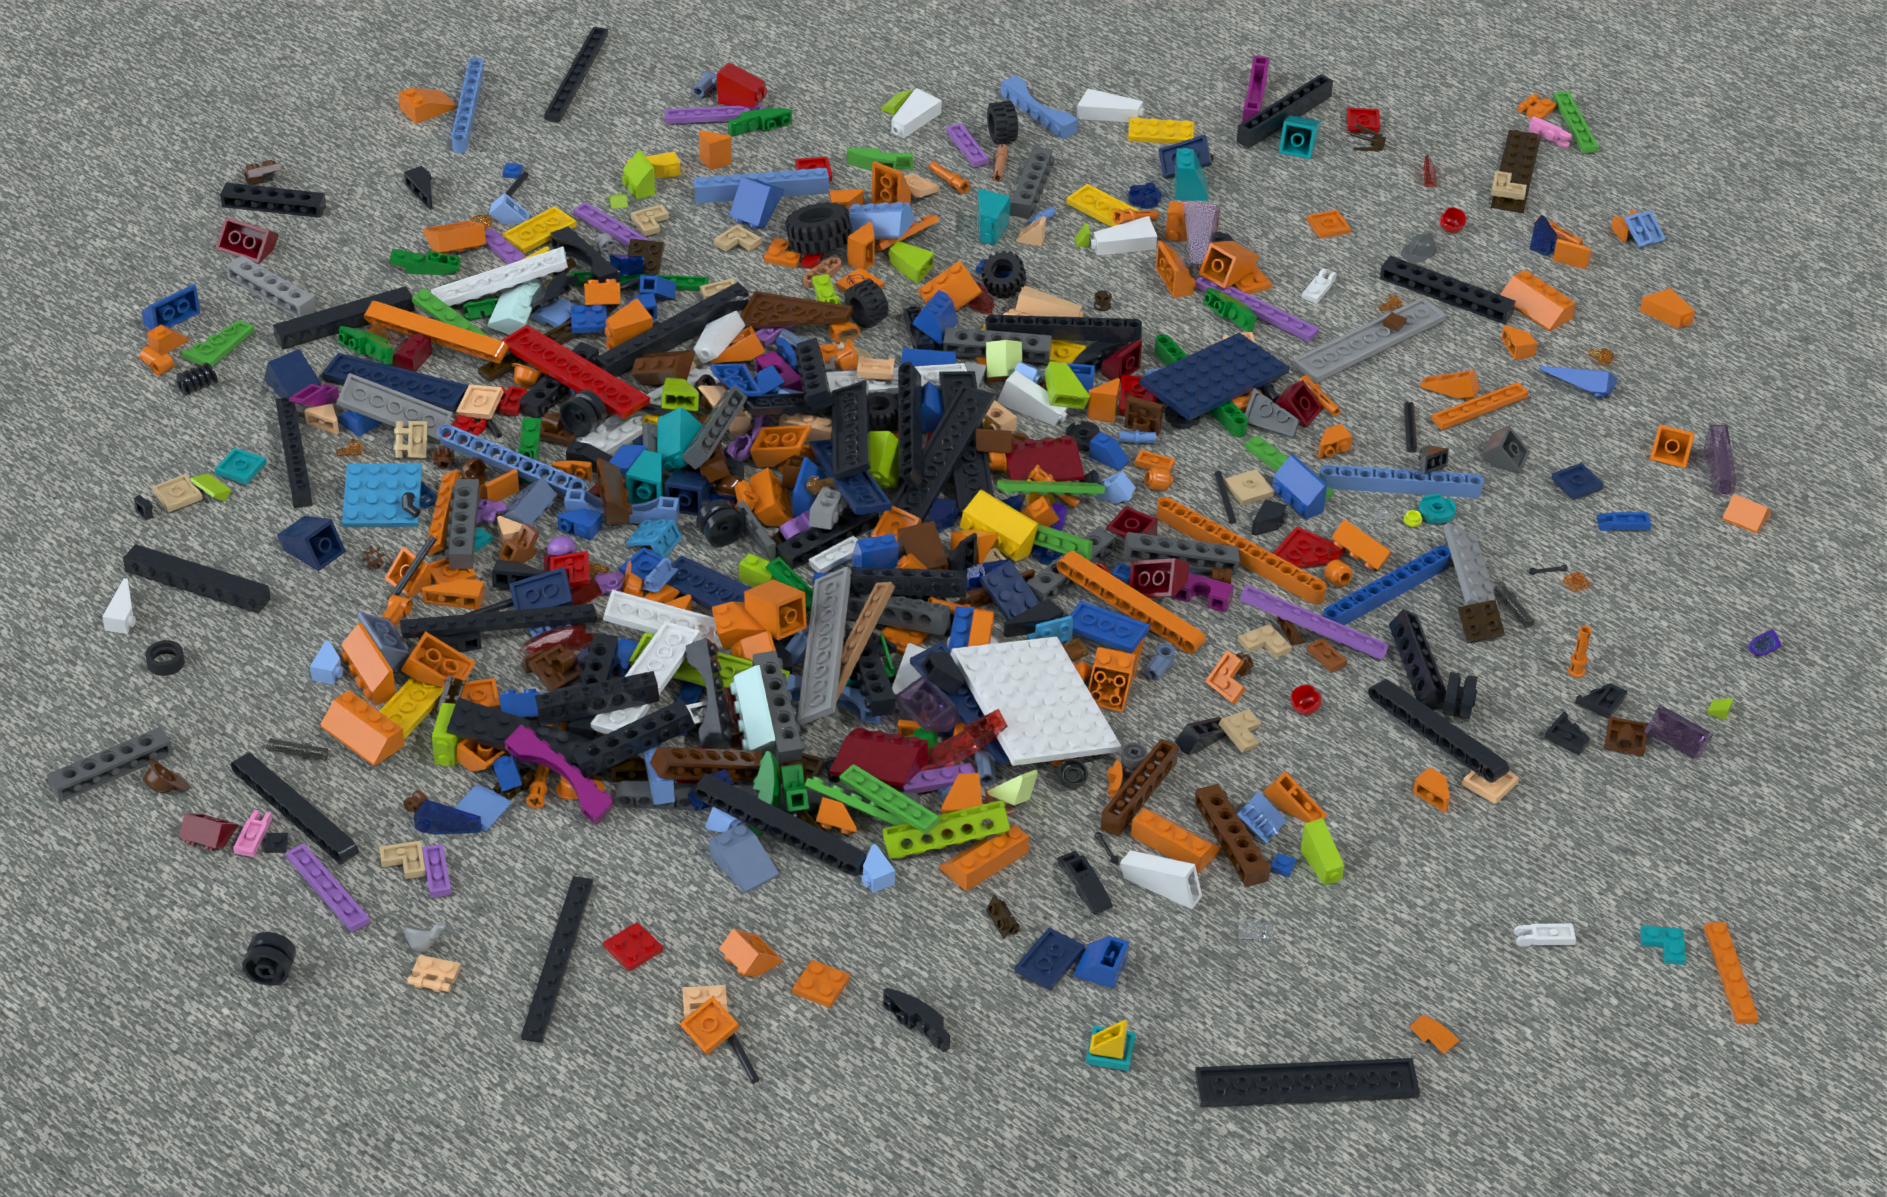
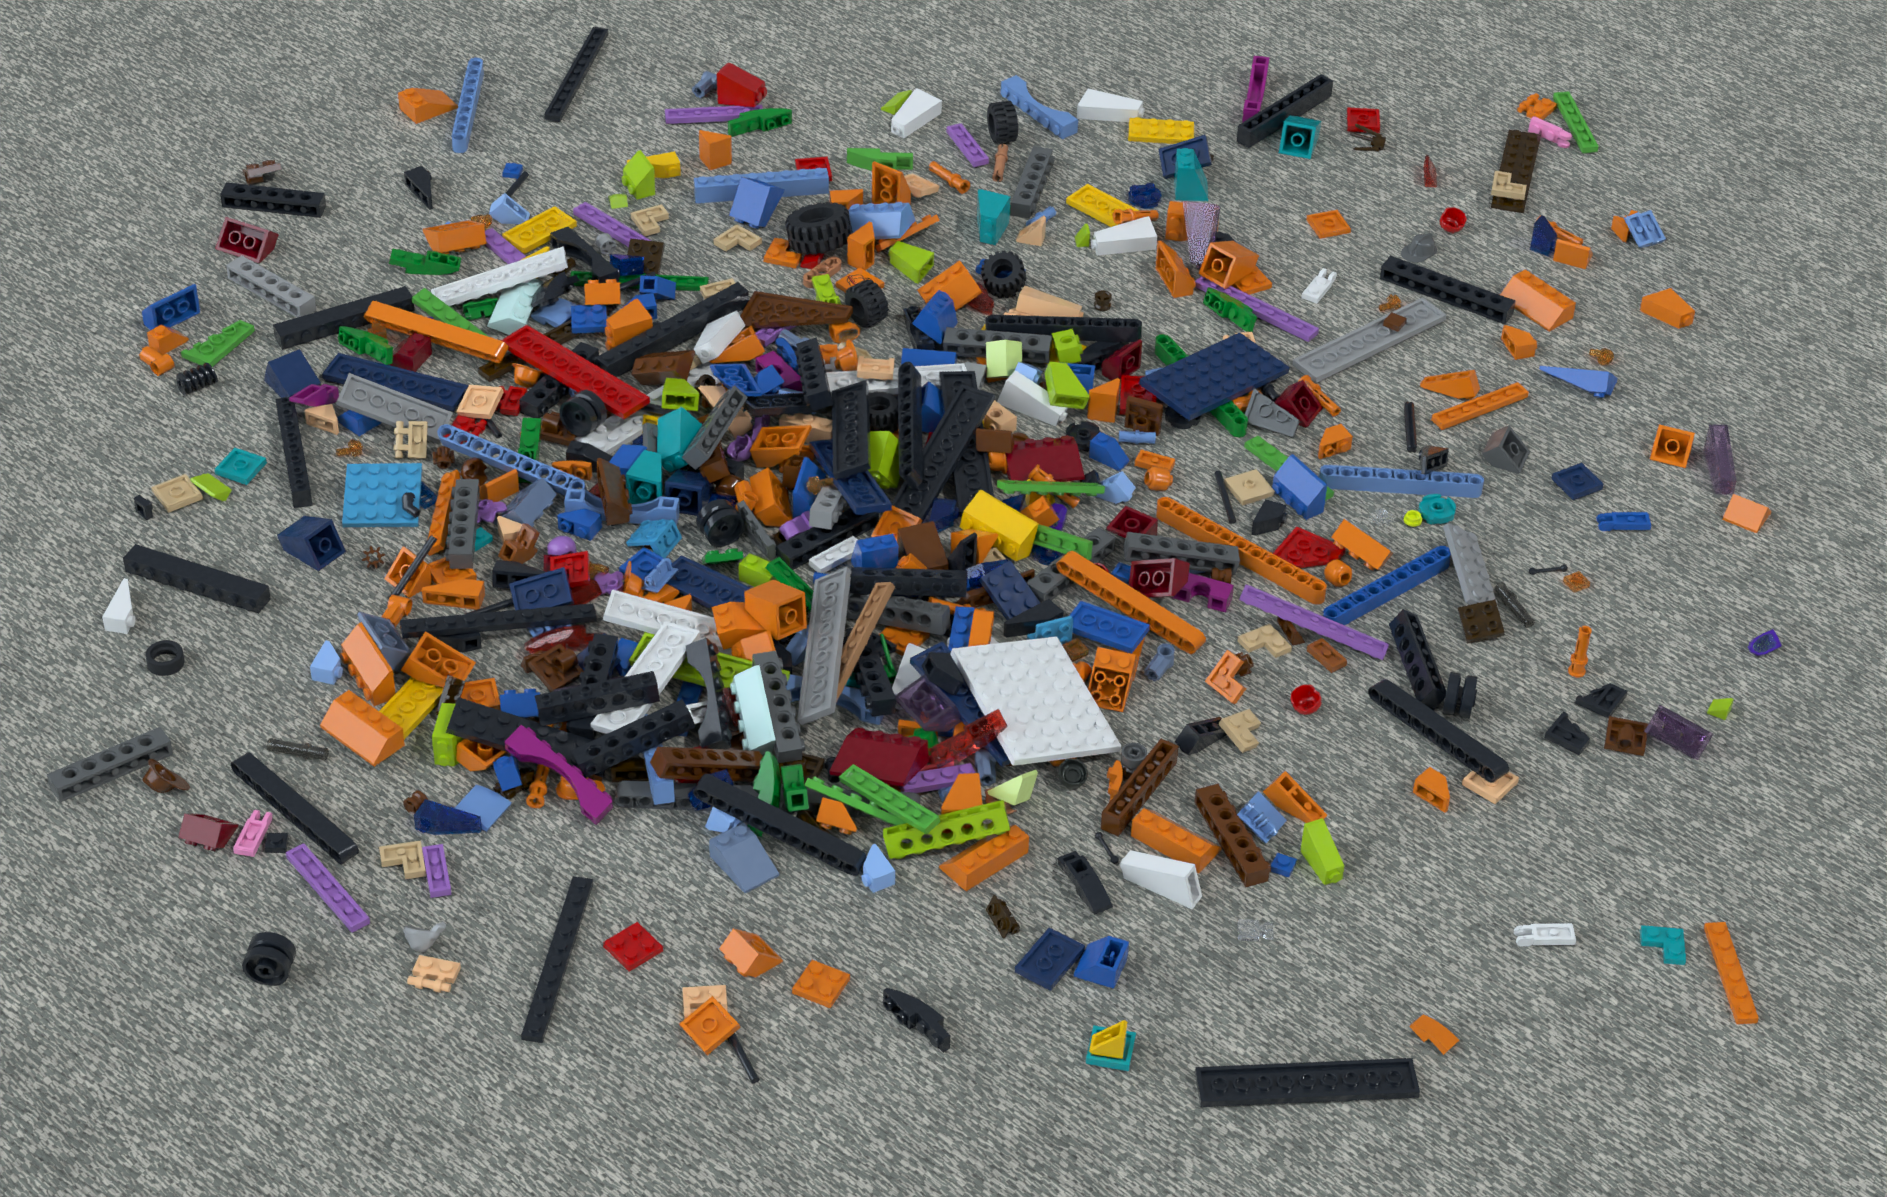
(730, 555): none -> green plate
(1067, 346): none -> lime brick

